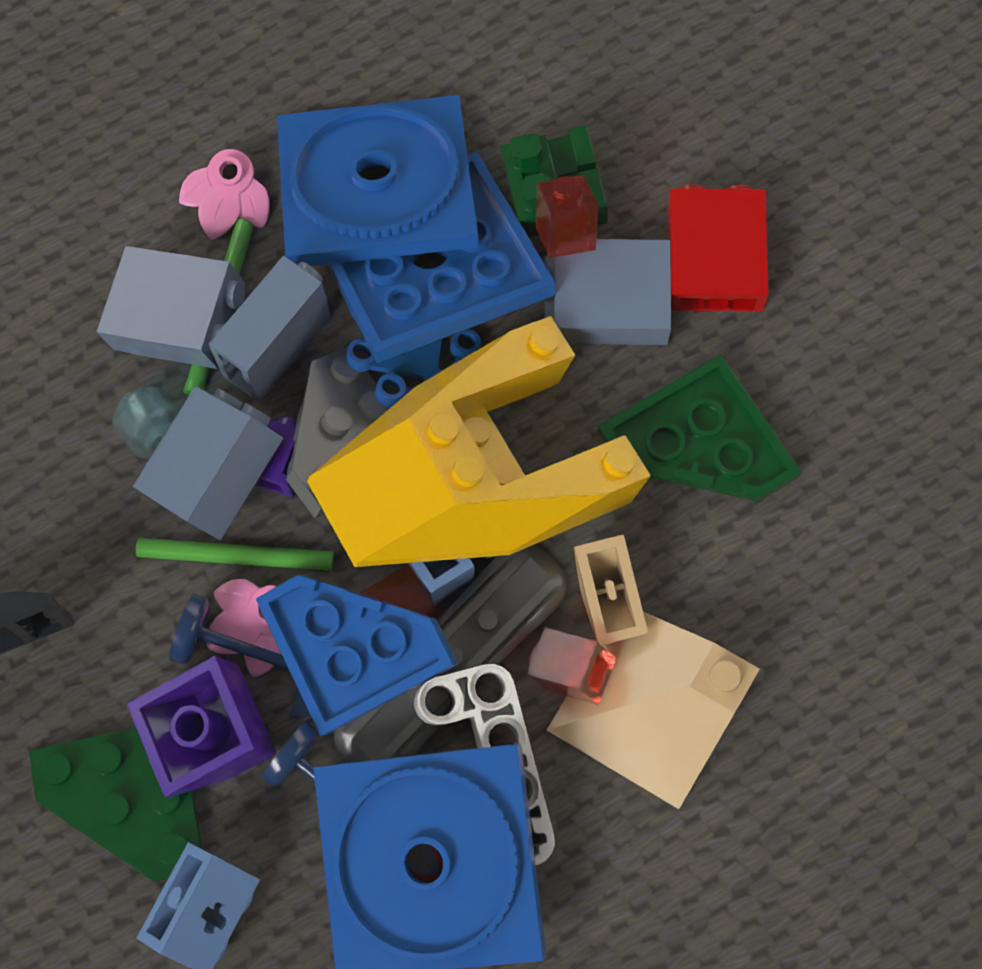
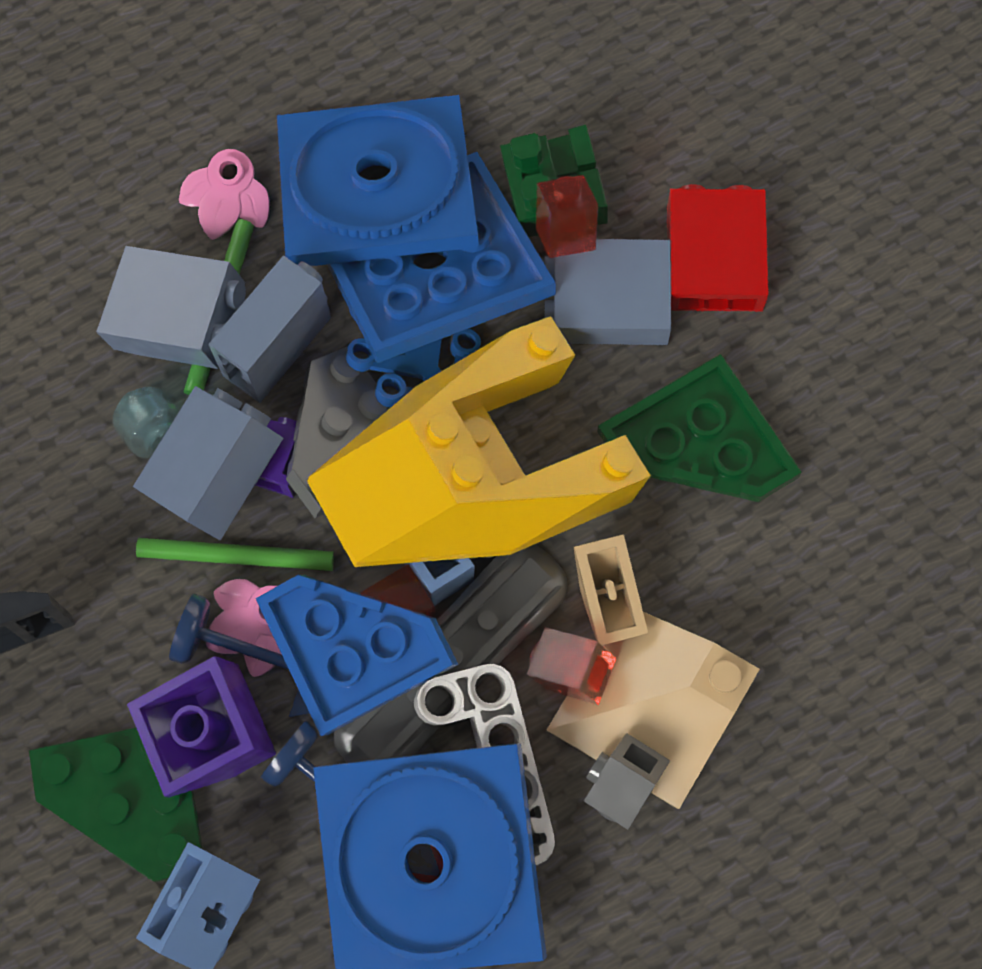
(624, 780): none -> dark grey brick

